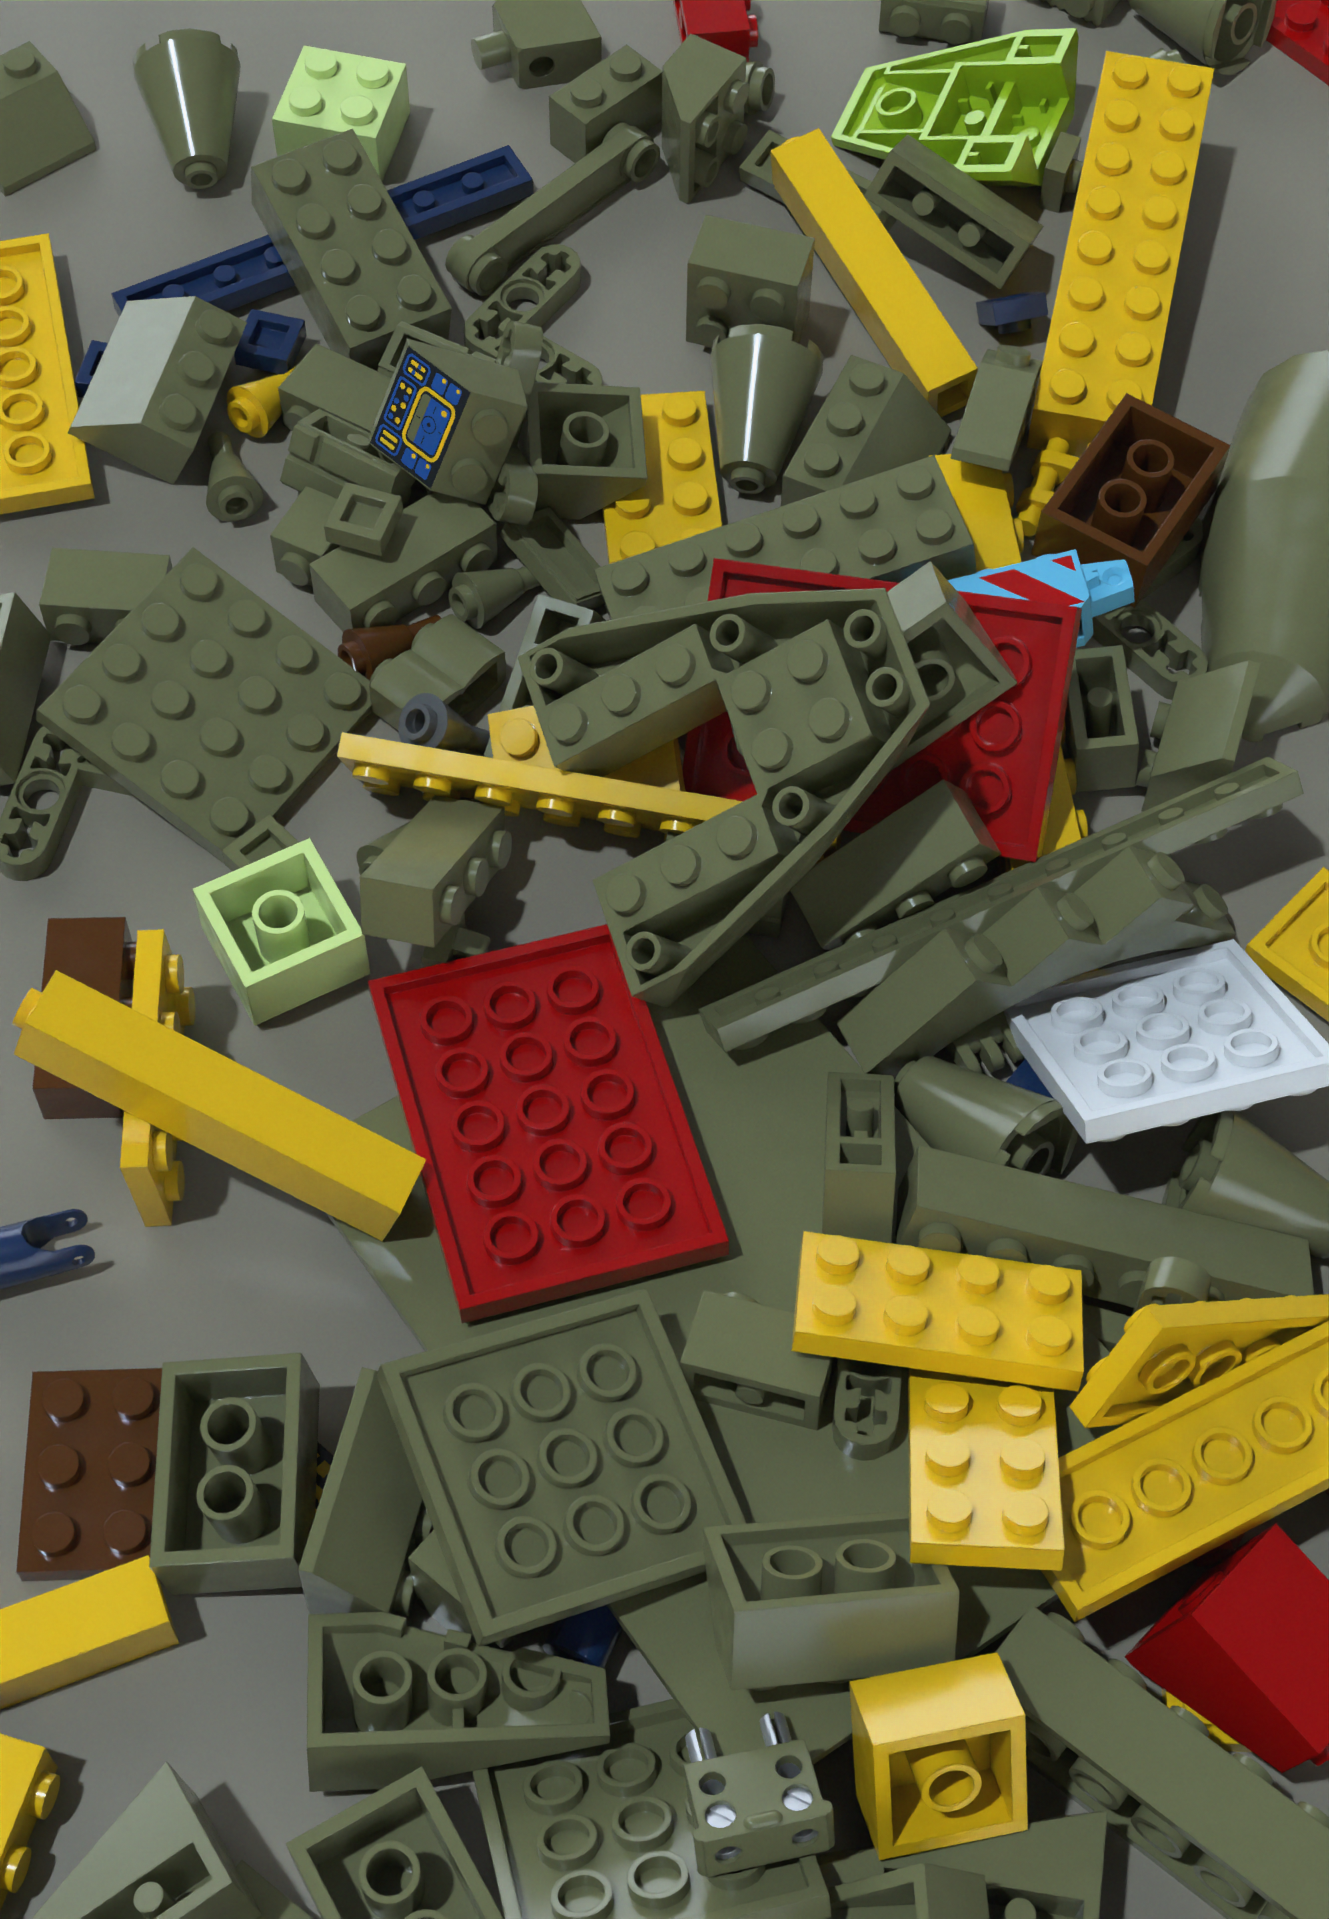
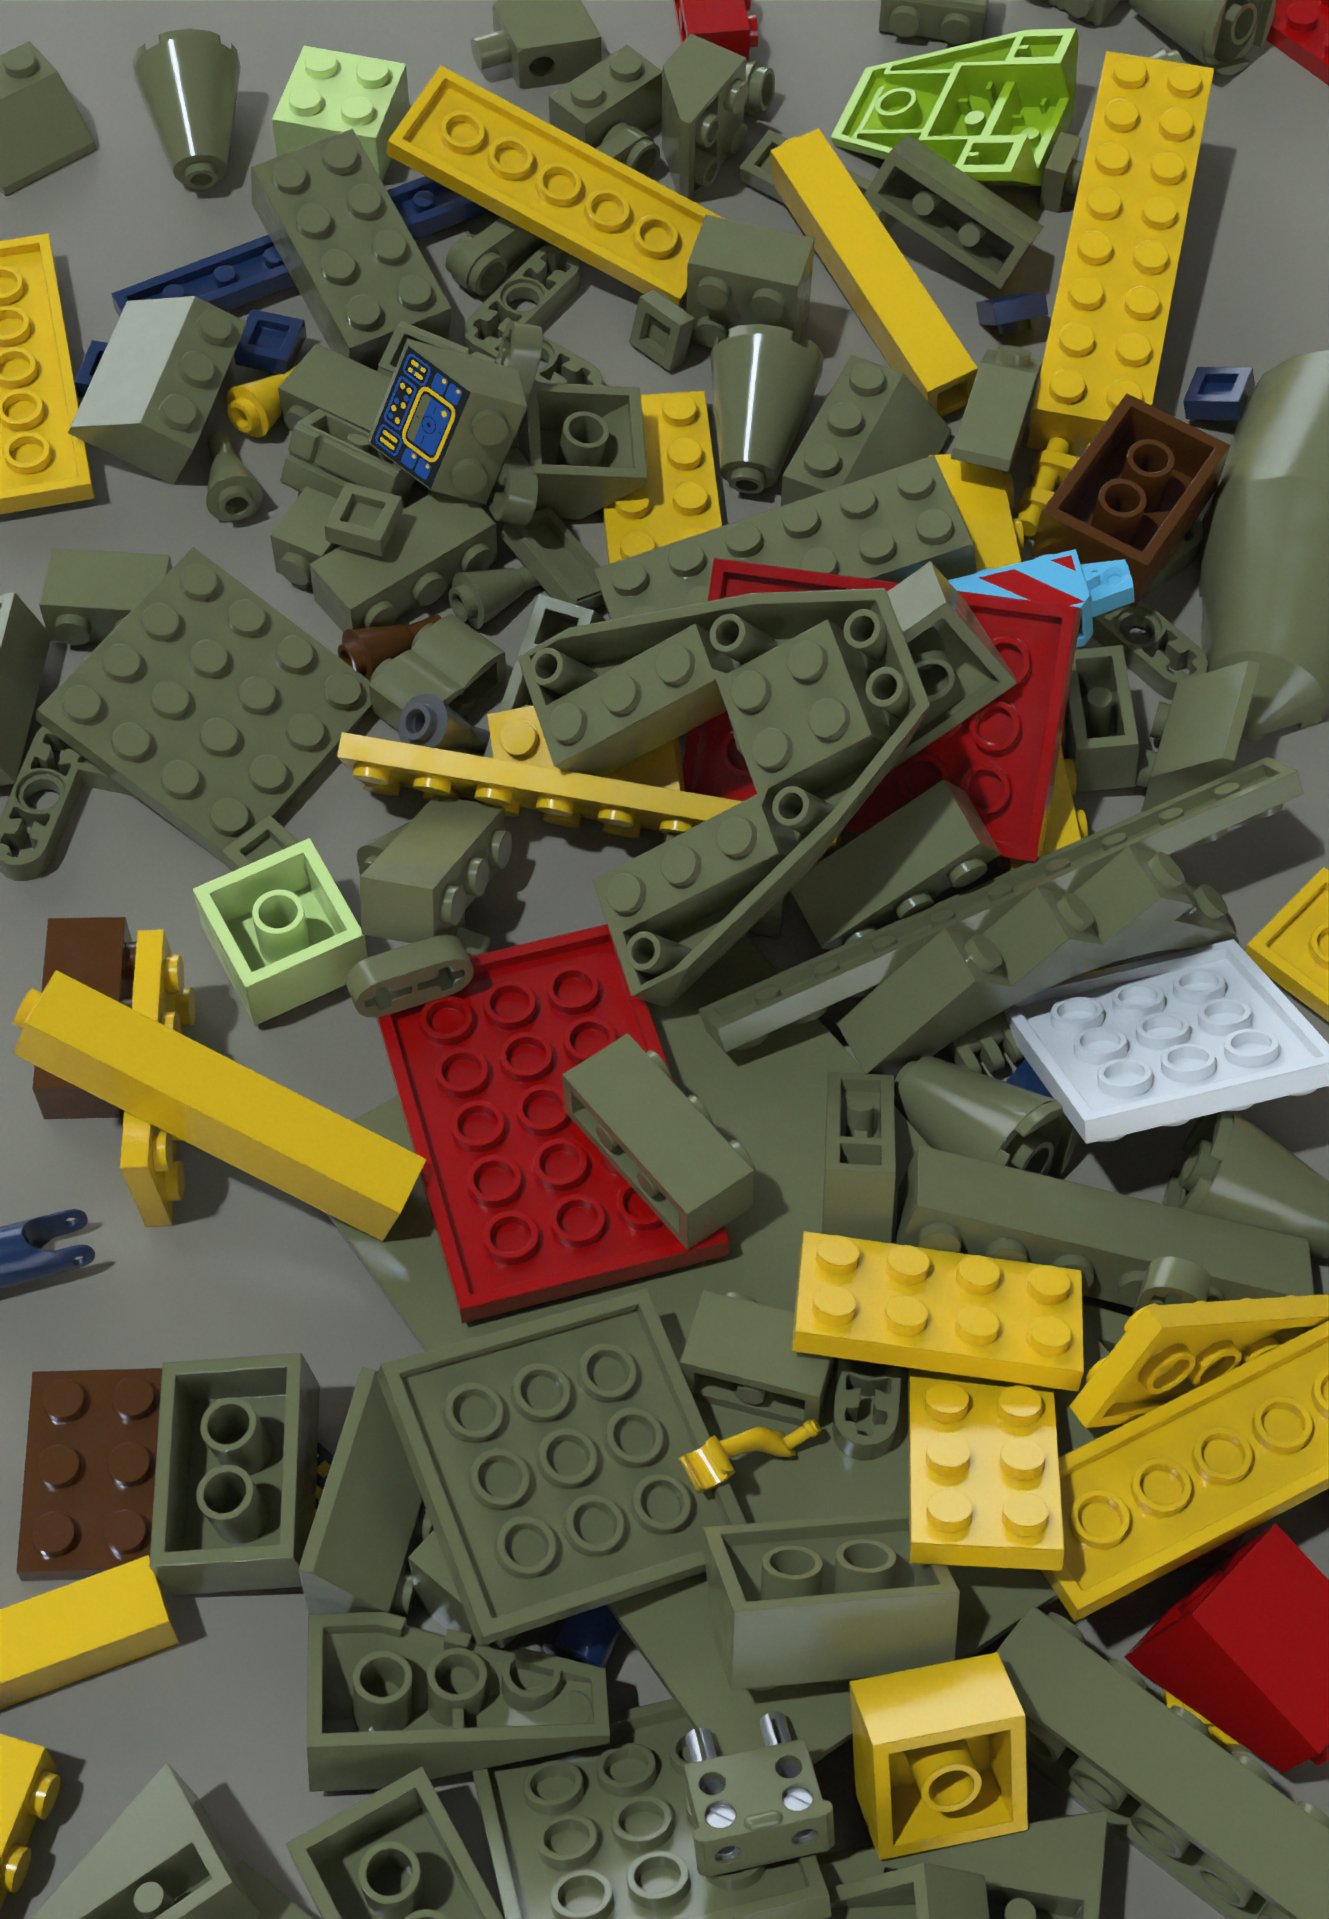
(409, 976): none -> olive beam
(550, 184): none -> yellow plate
(659, 1140): none -> olive brick
(661, 330): none -> olive plate
(711, 1463): none -> yellow piece
(1219, 393): none -> dark blue plate

